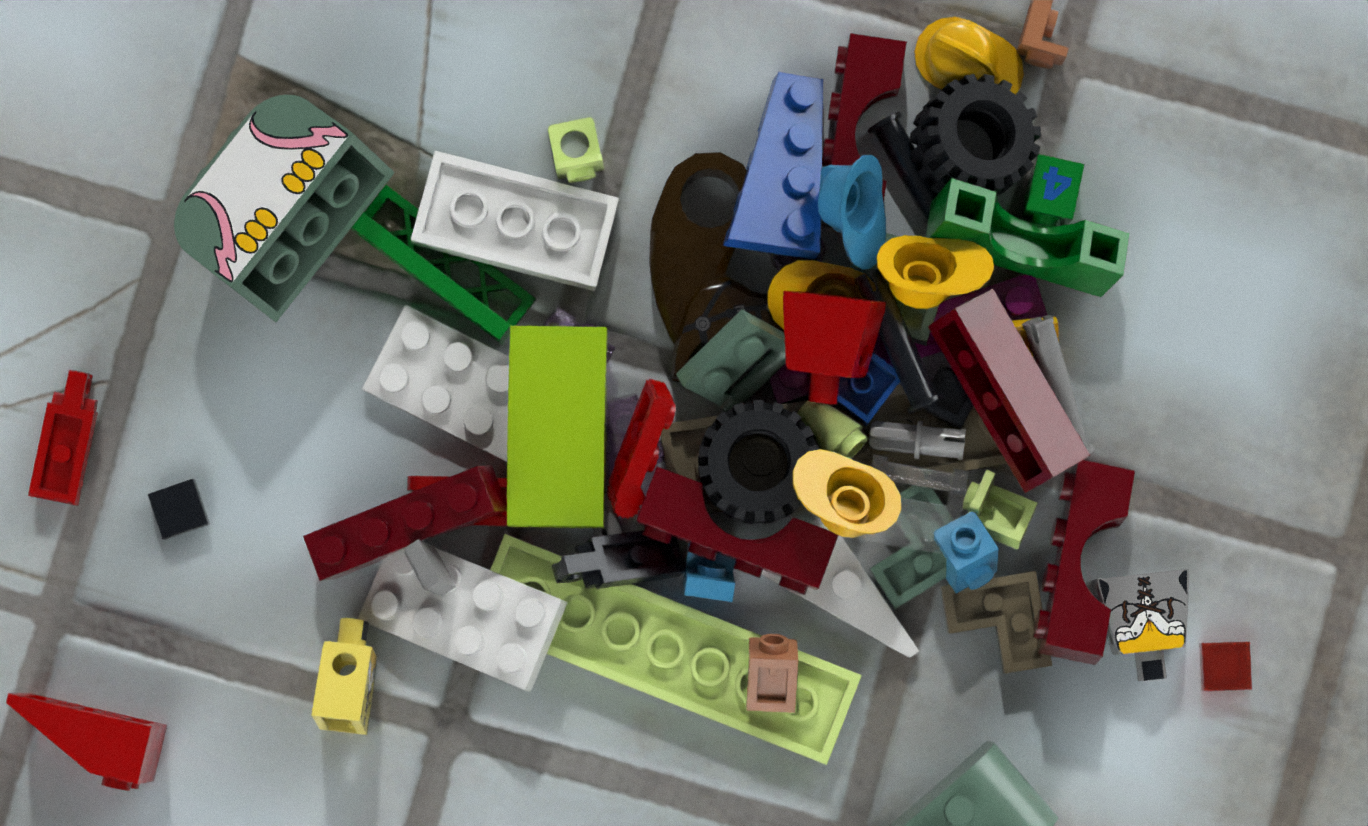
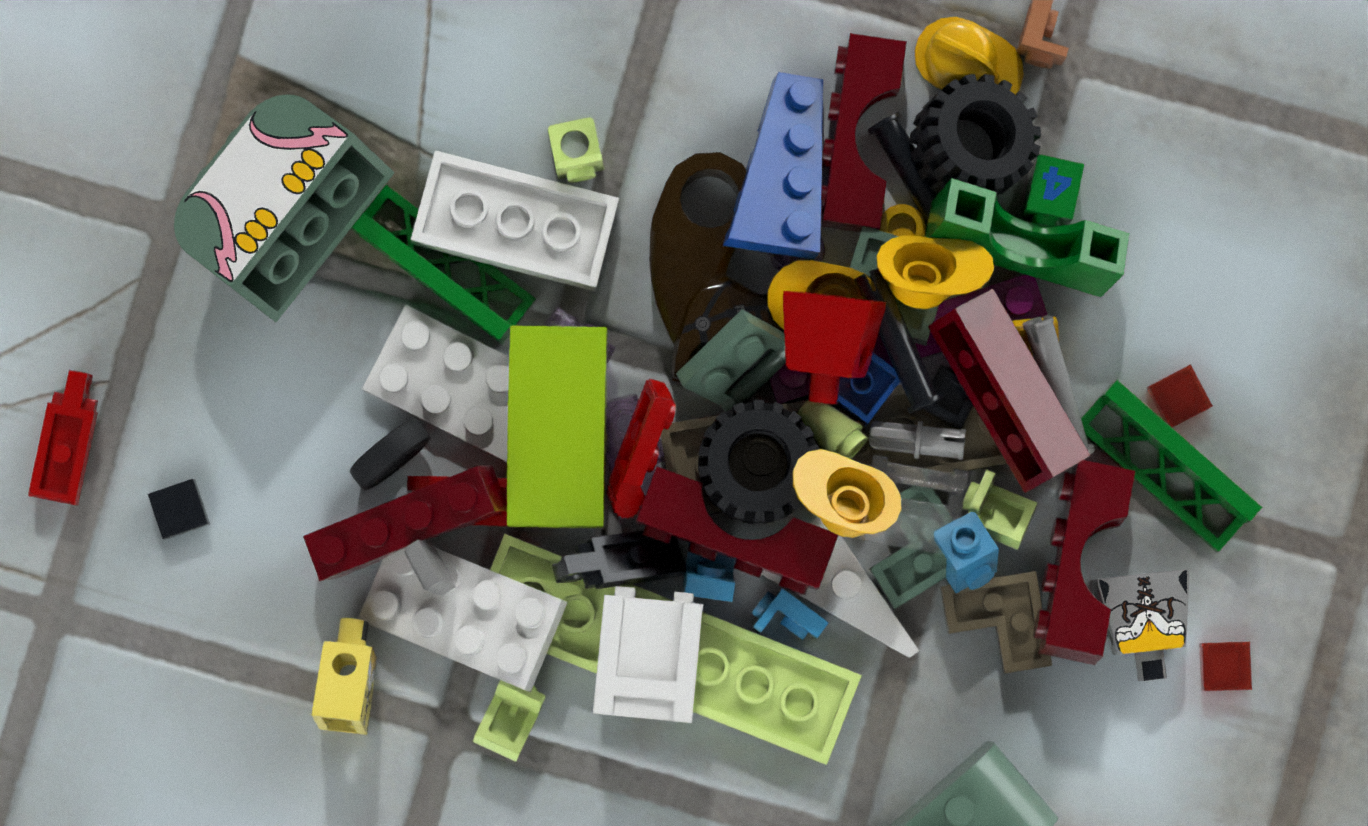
(99, 740): red slope -> none
(389, 454): none -> black tyre
(509, 720): none -> yellowish green bracket
(648, 656): none -> white container
(772, 674): nougat bracket -> none
(798, 617): none -> dark azure bracket
(854, 206): dark azure piece -> none
(903, 220): none -> yellow tile
(1179, 396): none -> clear red tile
(1181, 454): none -> green fence

